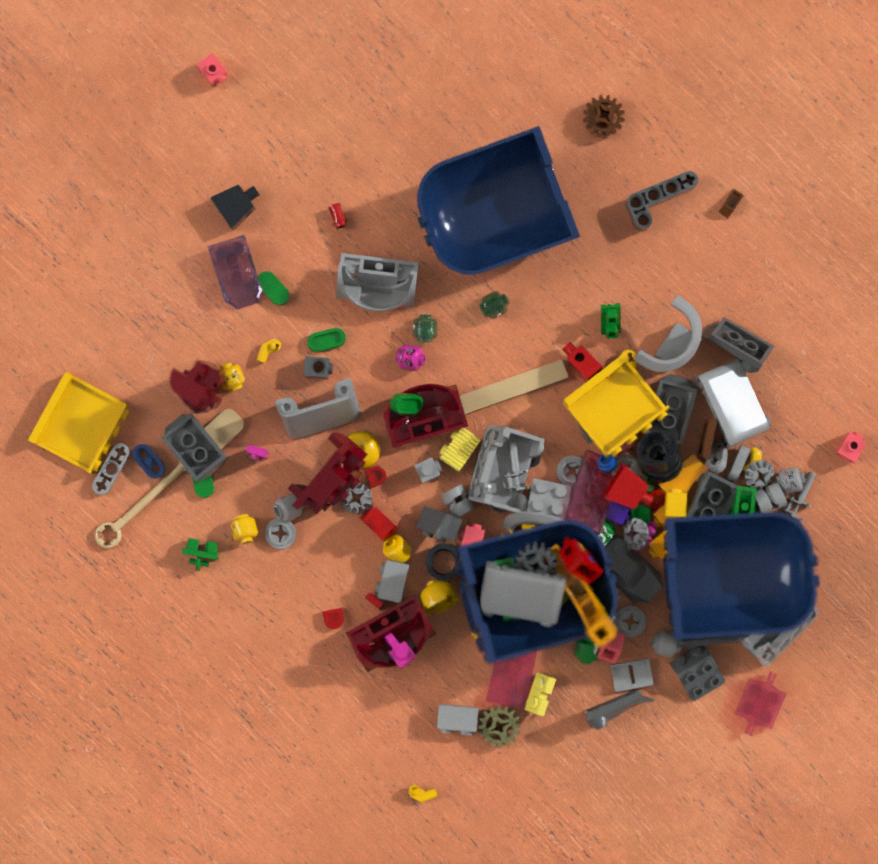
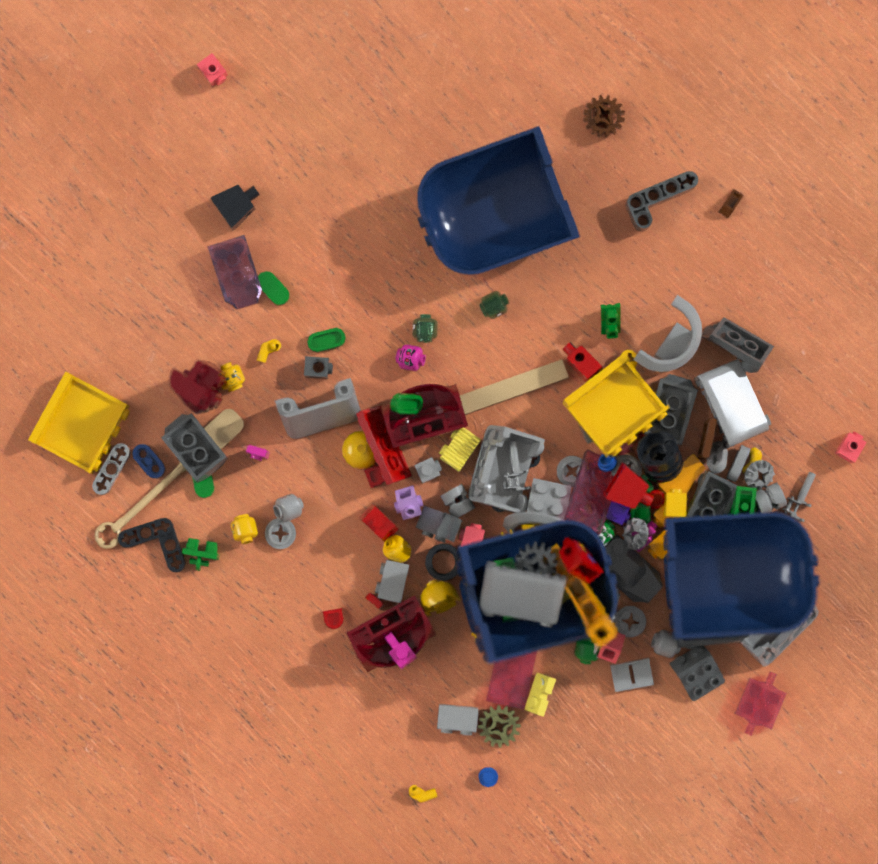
(163, 537): none -> black beam
(332, 480): dark red piece -> none
(337, 215): red pin -> none
(366, 500): light grey gear -> none
(376, 282): light grey piece -> none
(388, 458): none -> red plate
(408, 503): none -> lavender brick
(488, 777): none -> blue plate
(602, 713): dark grey slope -> none
(791, 480): light grey head -> none

